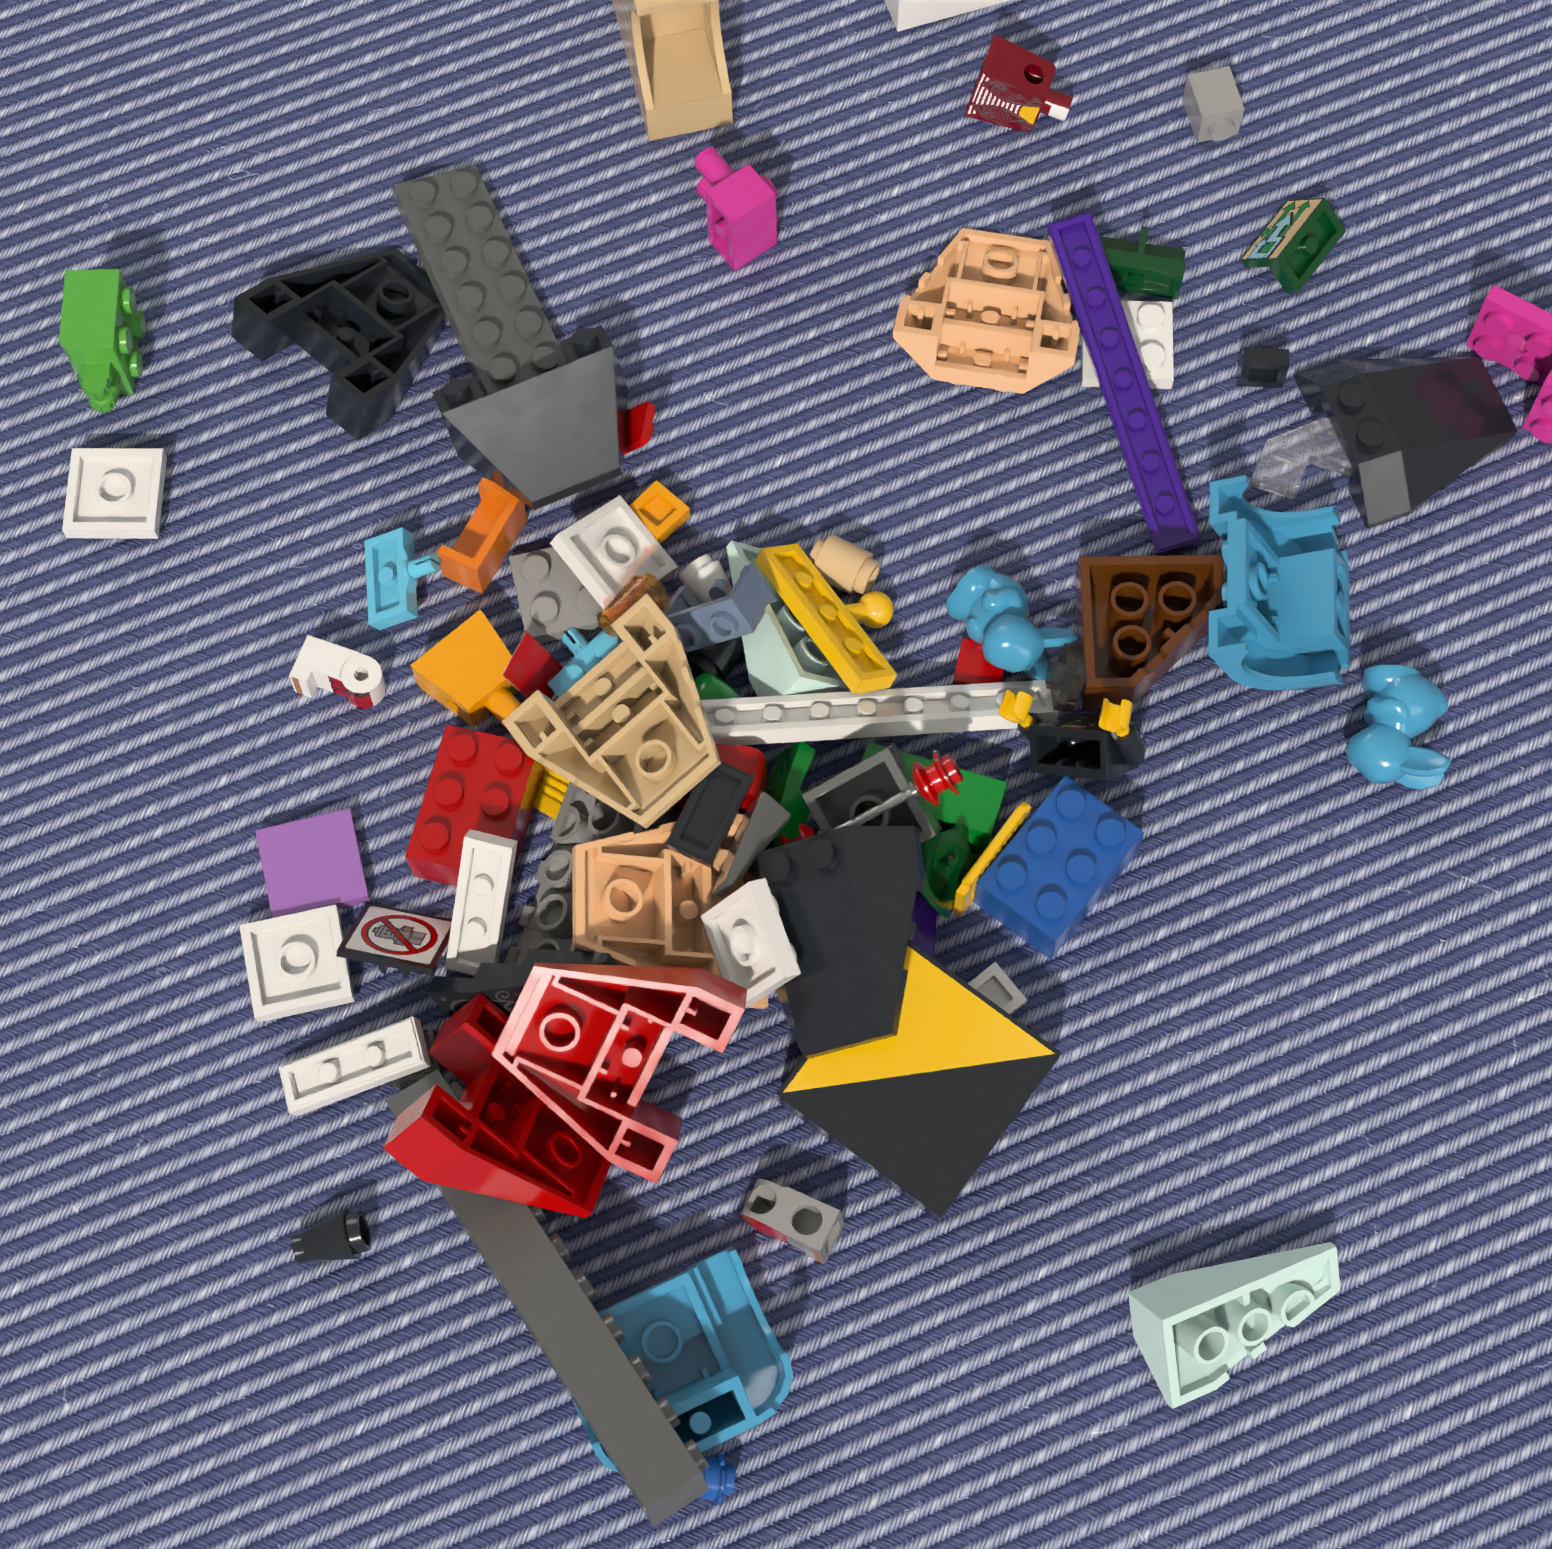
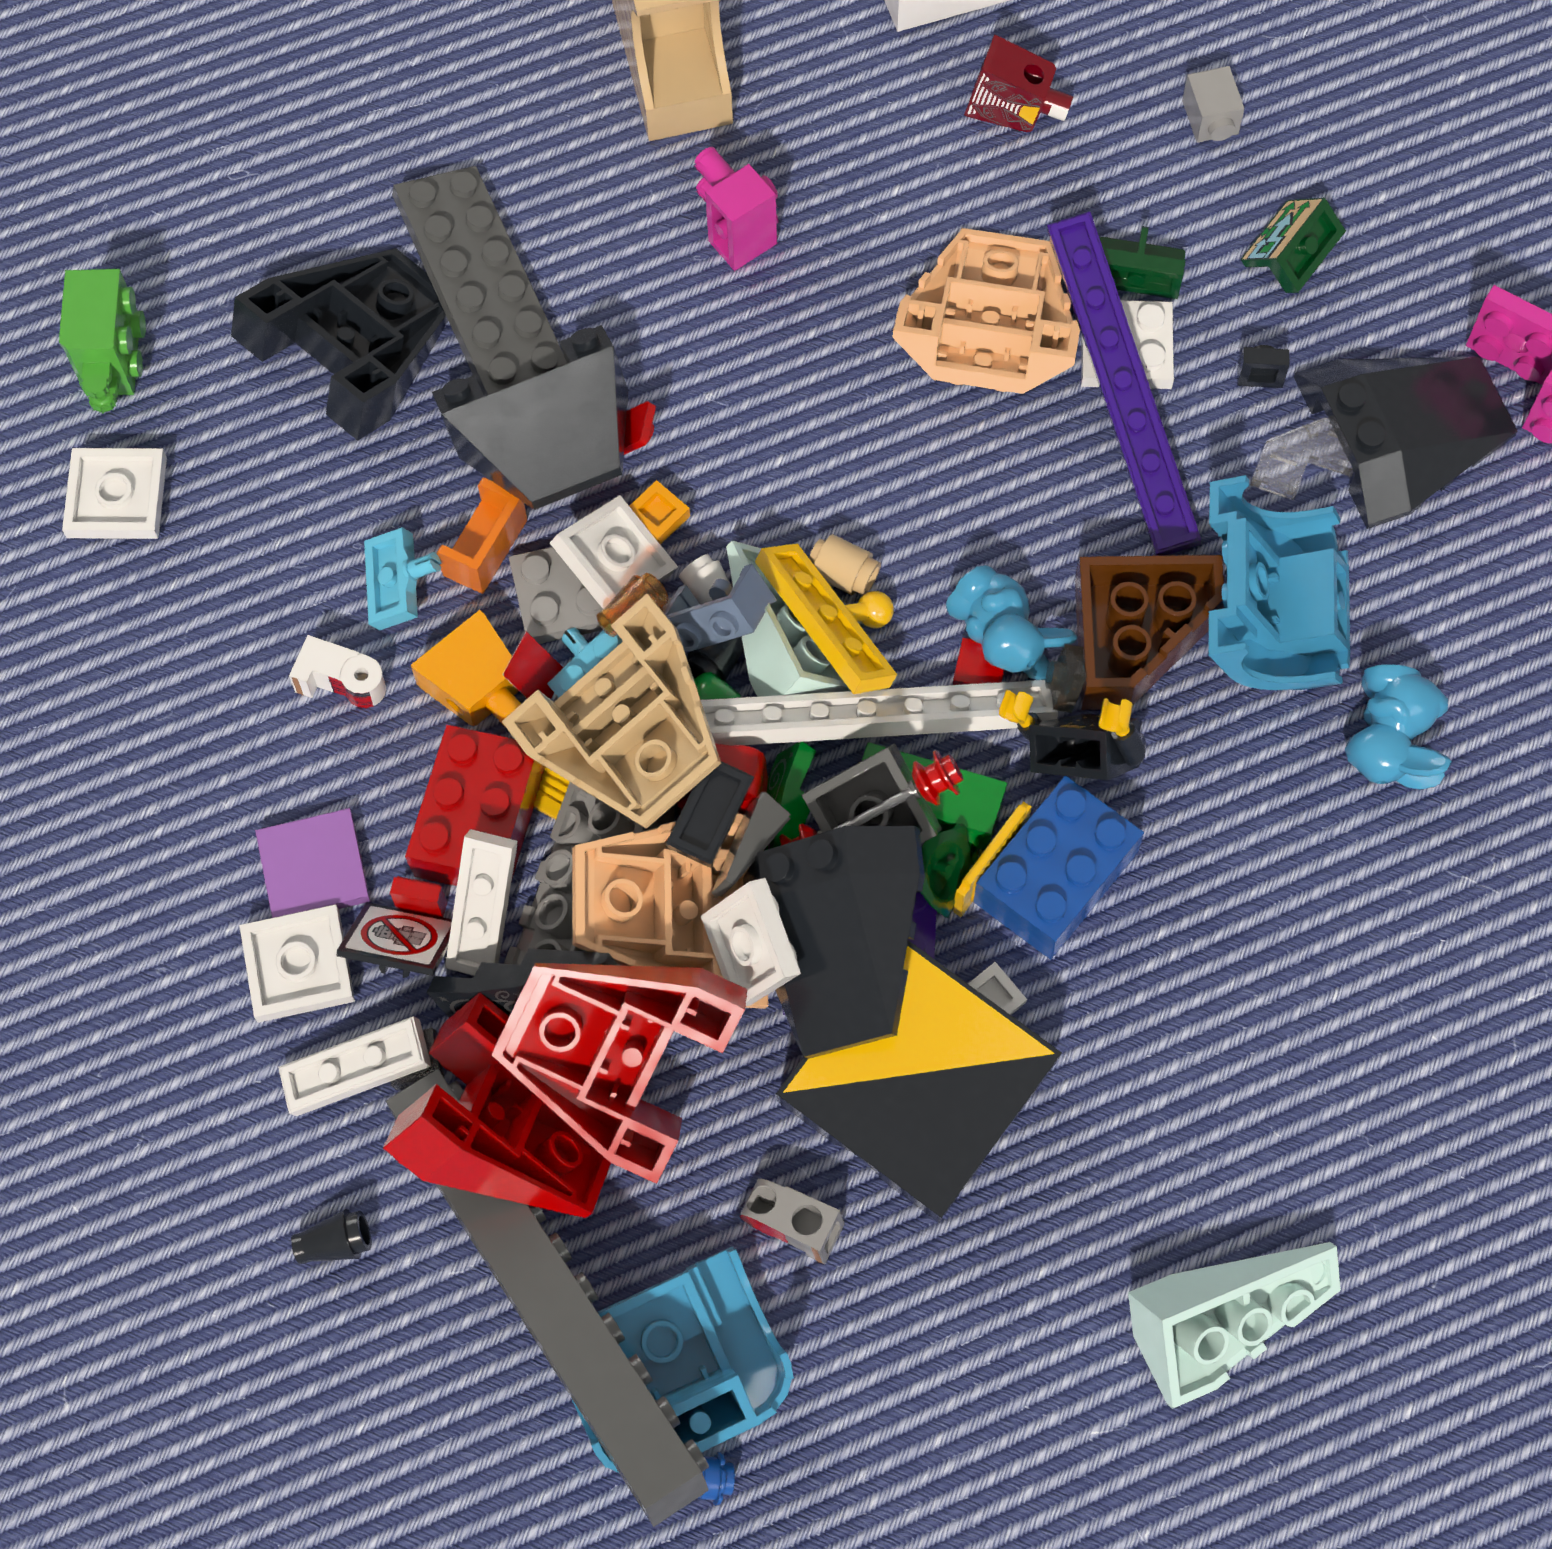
(418, 896): none -> red tile

